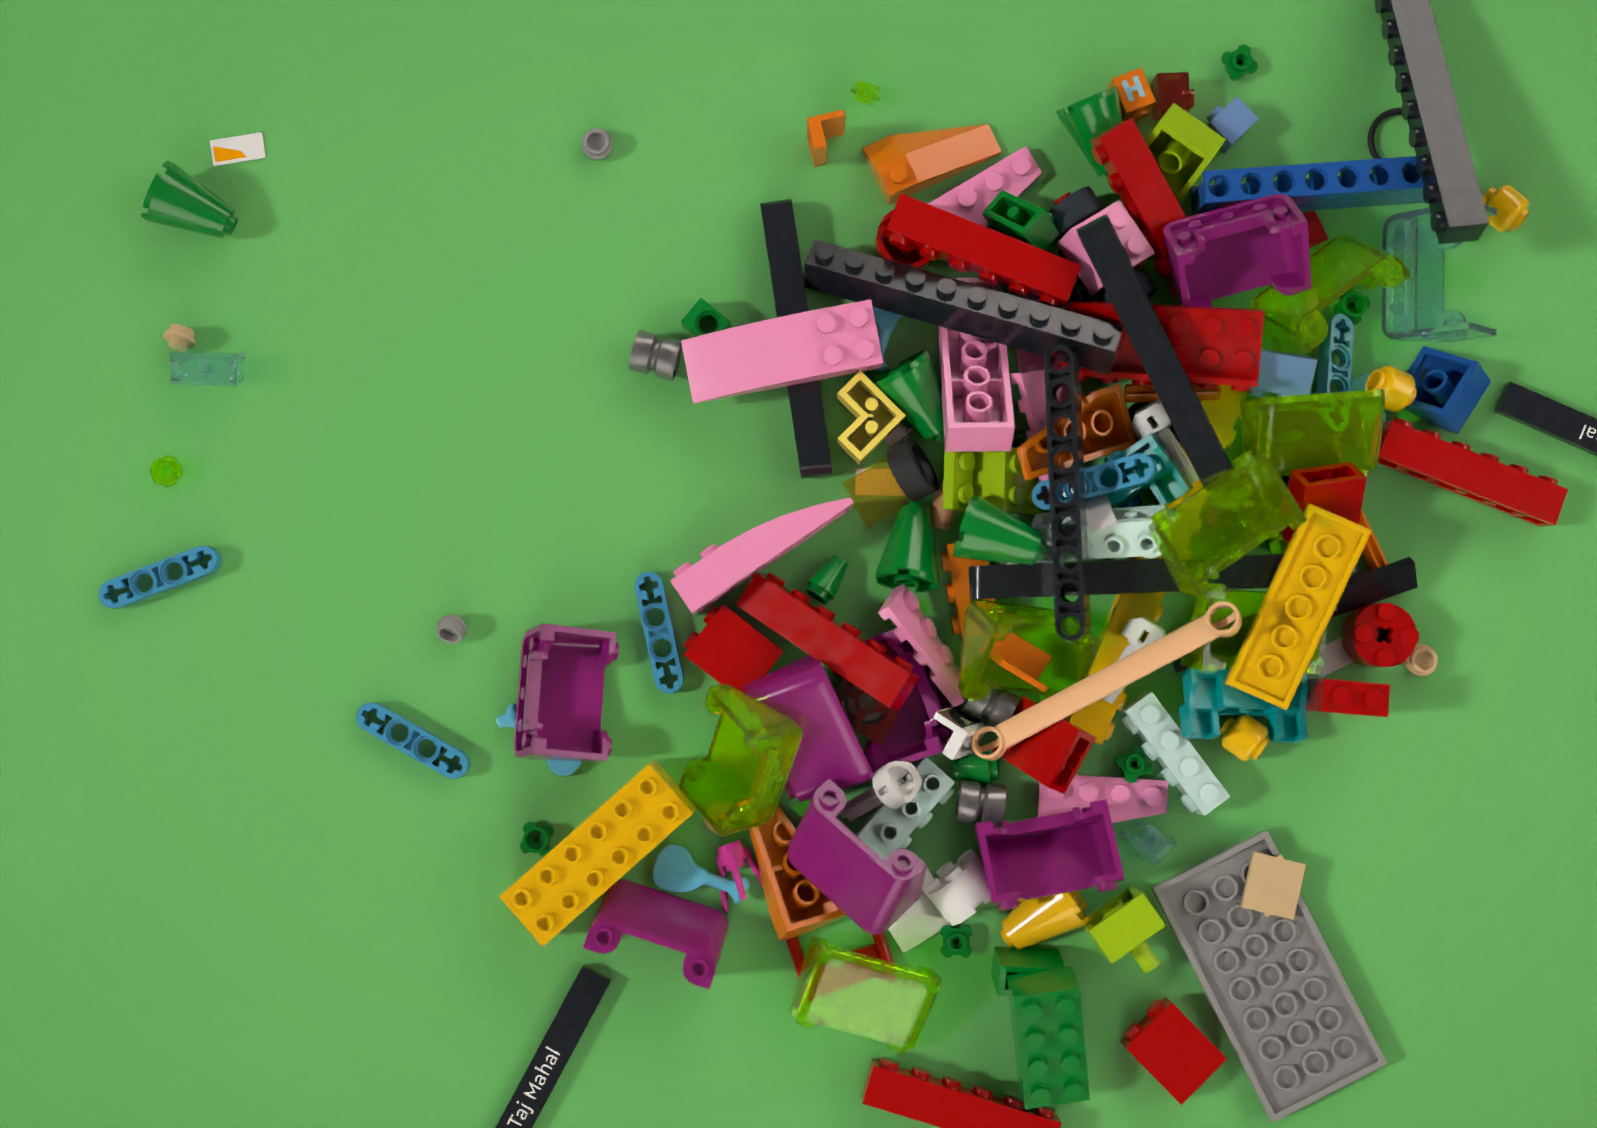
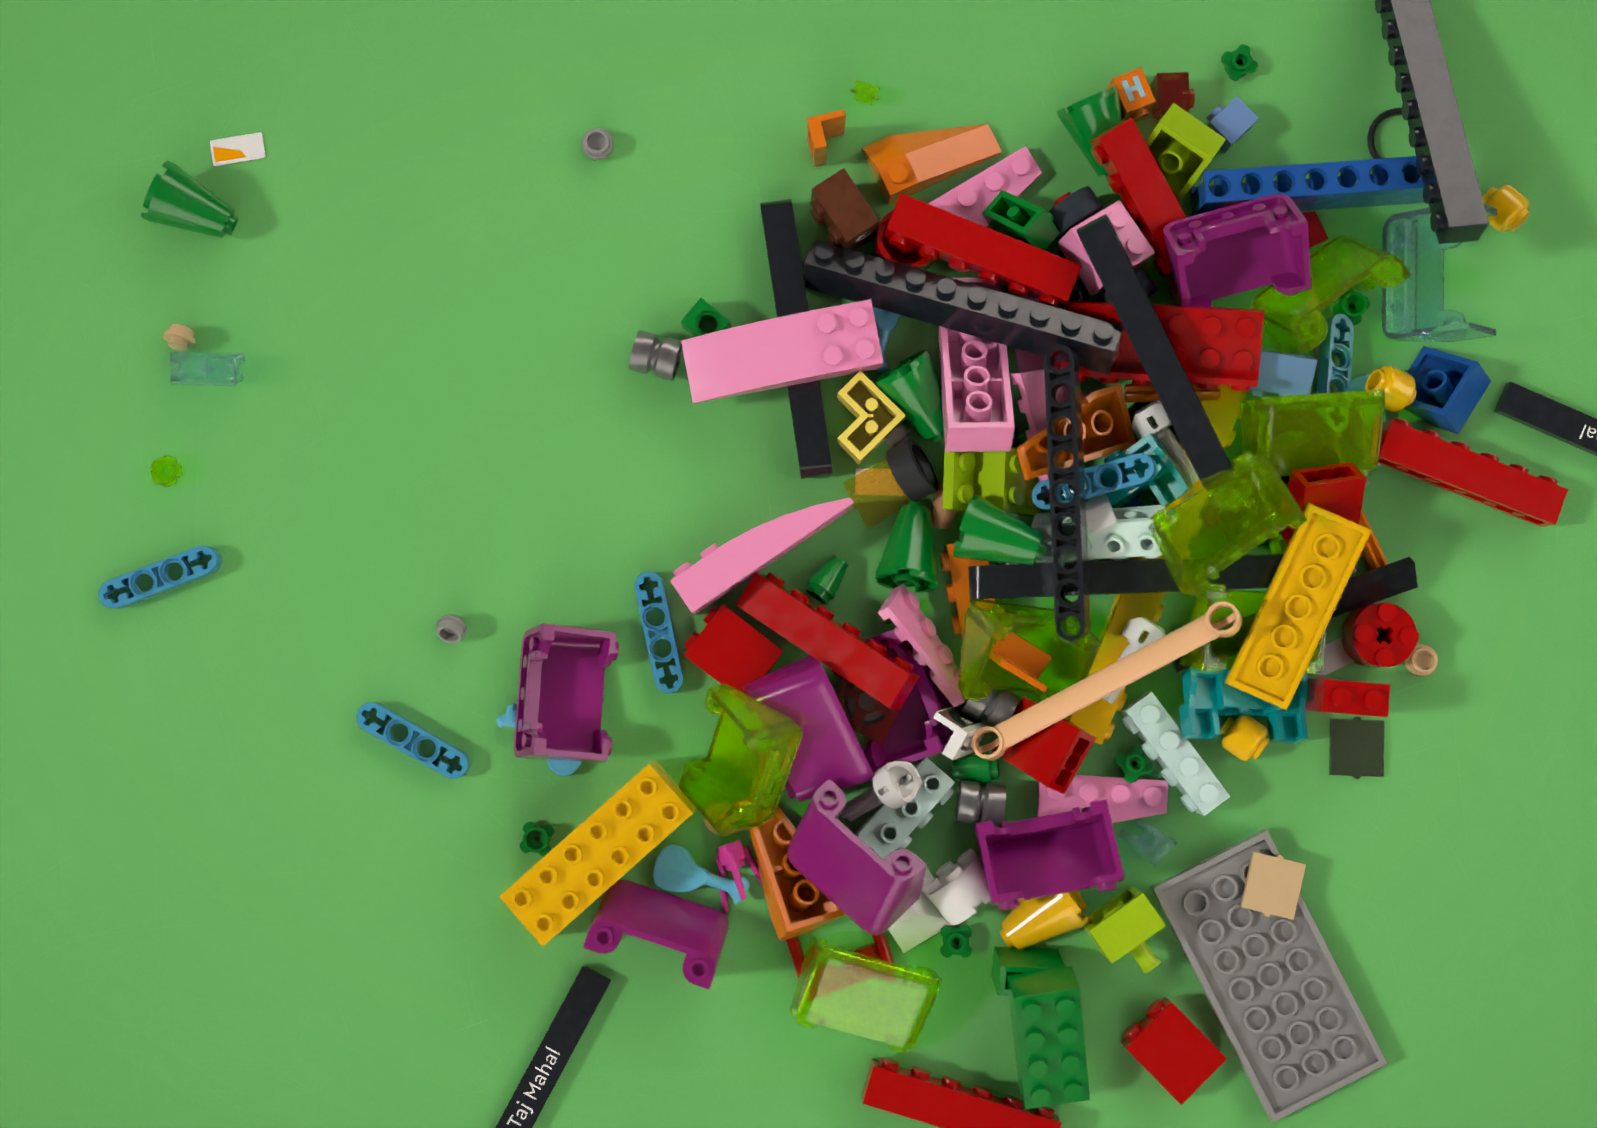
(843, 212): none -> copper brick
(1356, 747): none -> clear smoke piece

